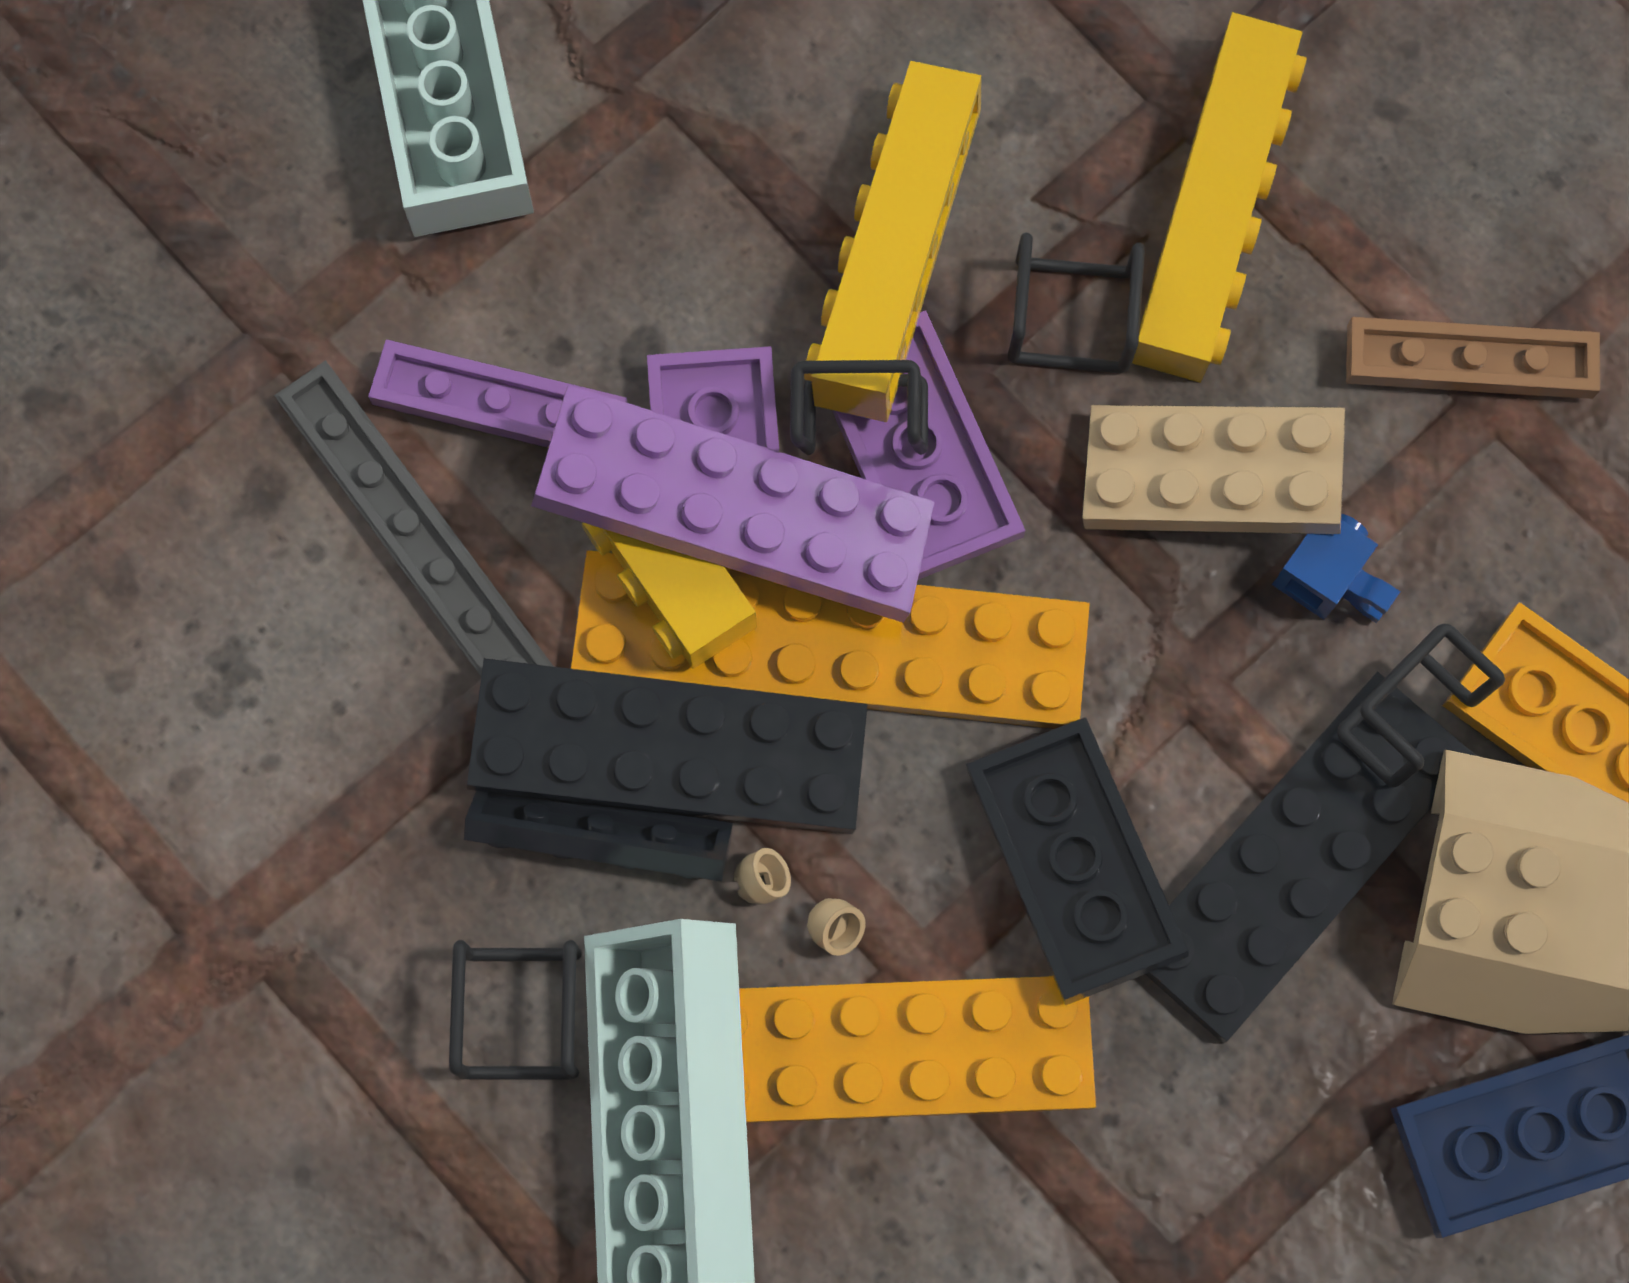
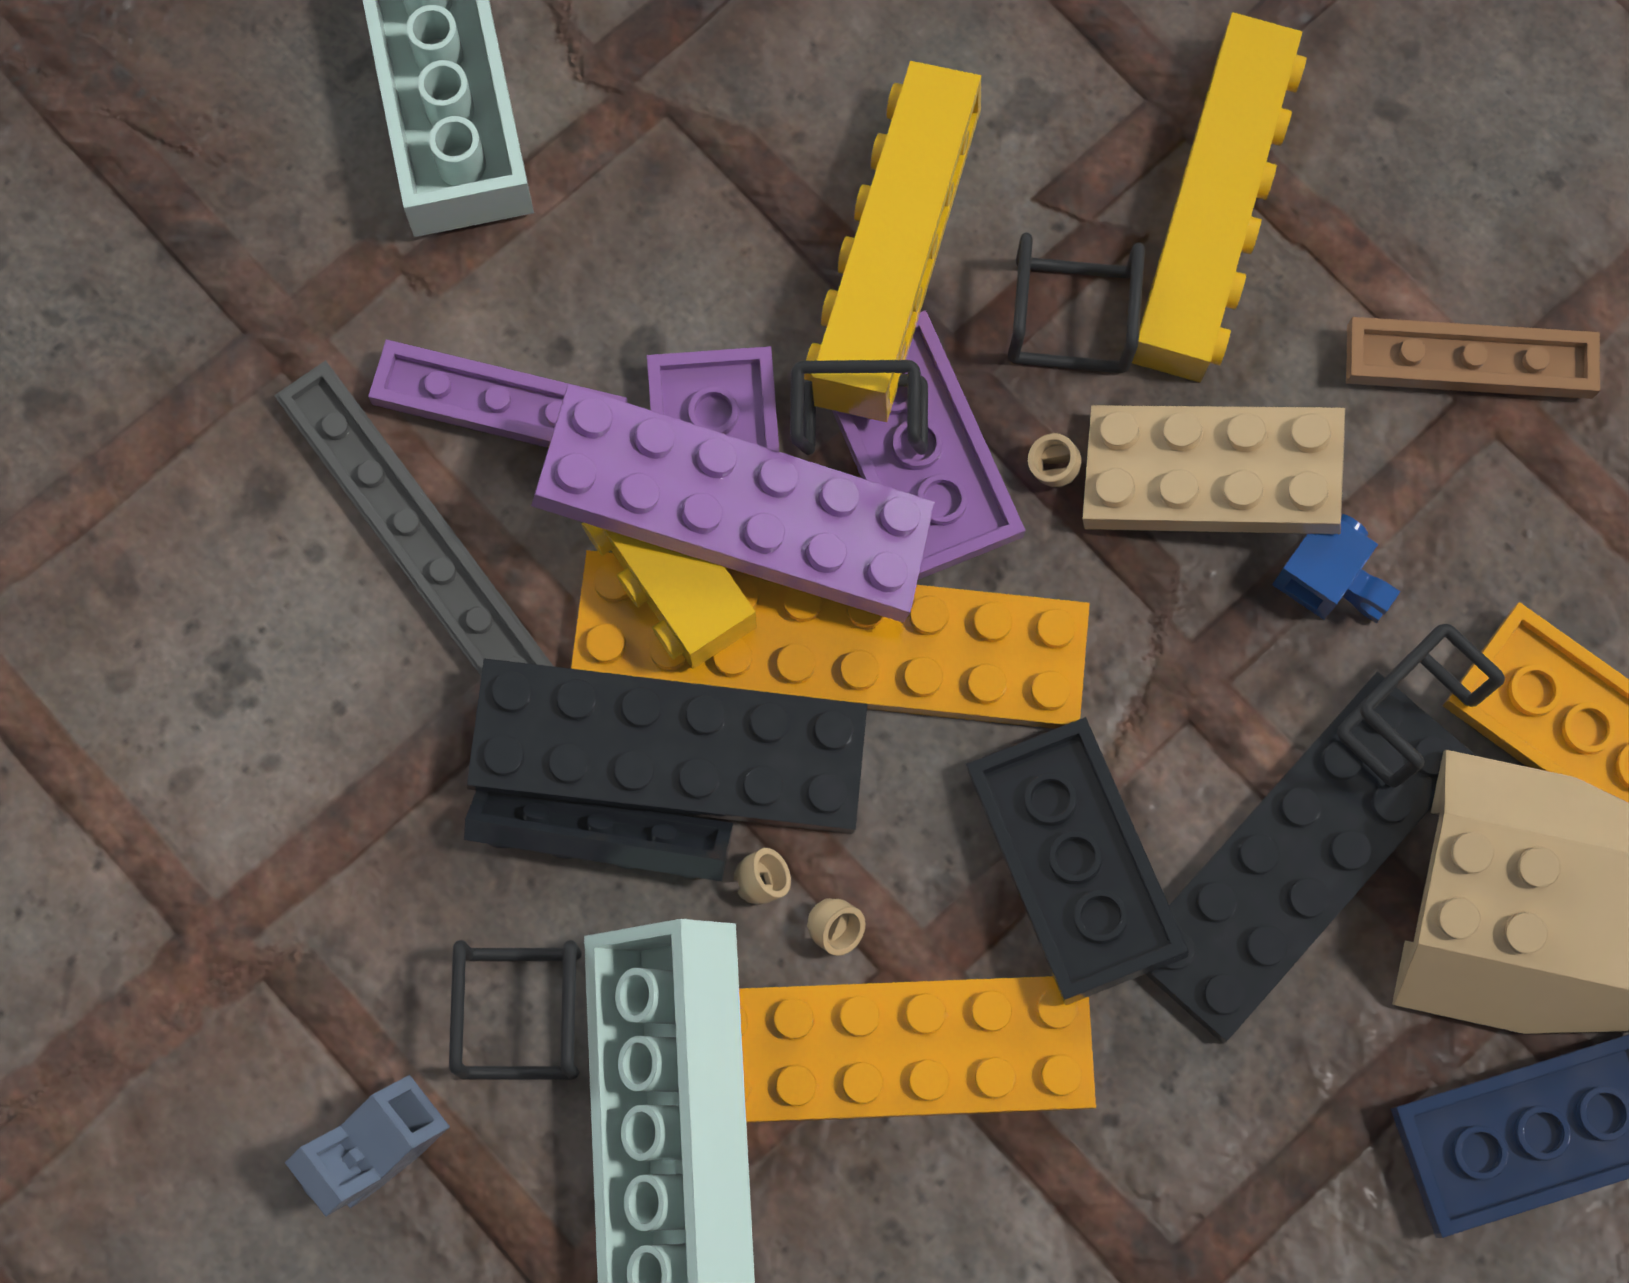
(368, 1147): none -> sand blue brick
(1054, 450): none -> tan hinge

